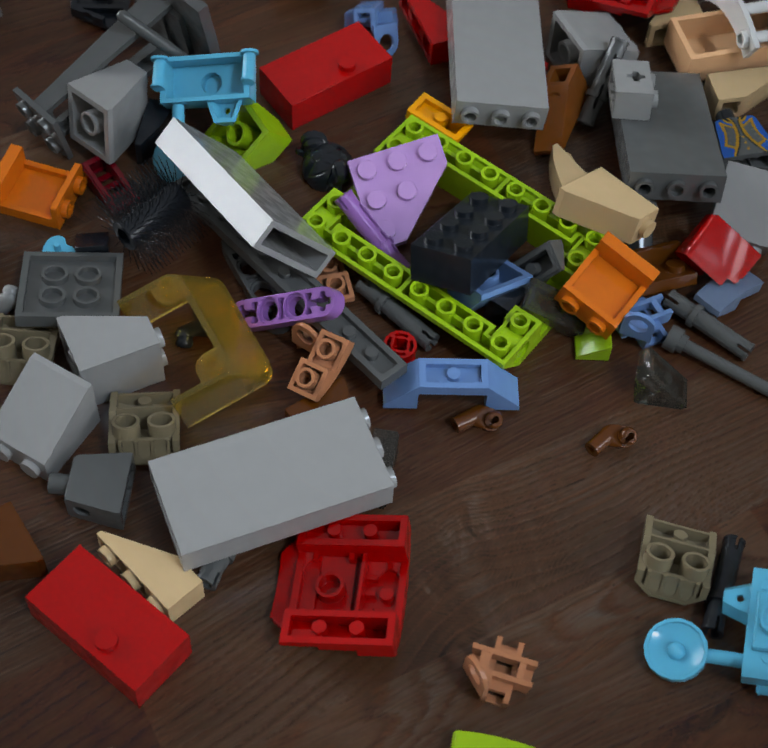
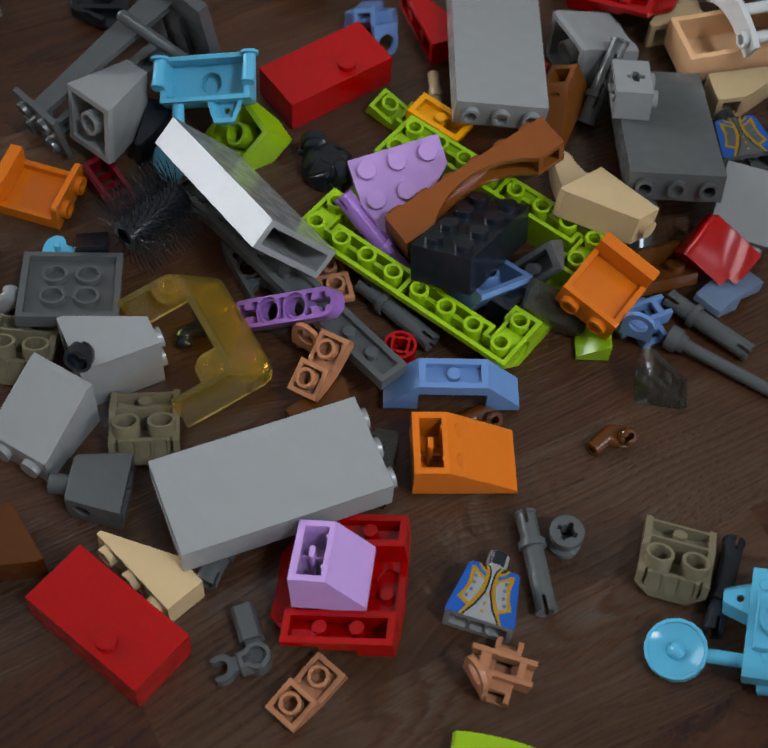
(74, 356): none -> black hinge
(256, 655): none -> dark grey bar
(306, 692): none -> nougat slope
(330, 567): none -> lavender slope
(388, 109): none -> lime slope
(434, 85): none -> tan piece
(460, 455): none -> orange slope
(485, 599): none -> torso
(524, 153): none -> dark orange arch
(532, 547): none -> dark grey pin
(561, 545): none -> dark grey wheel

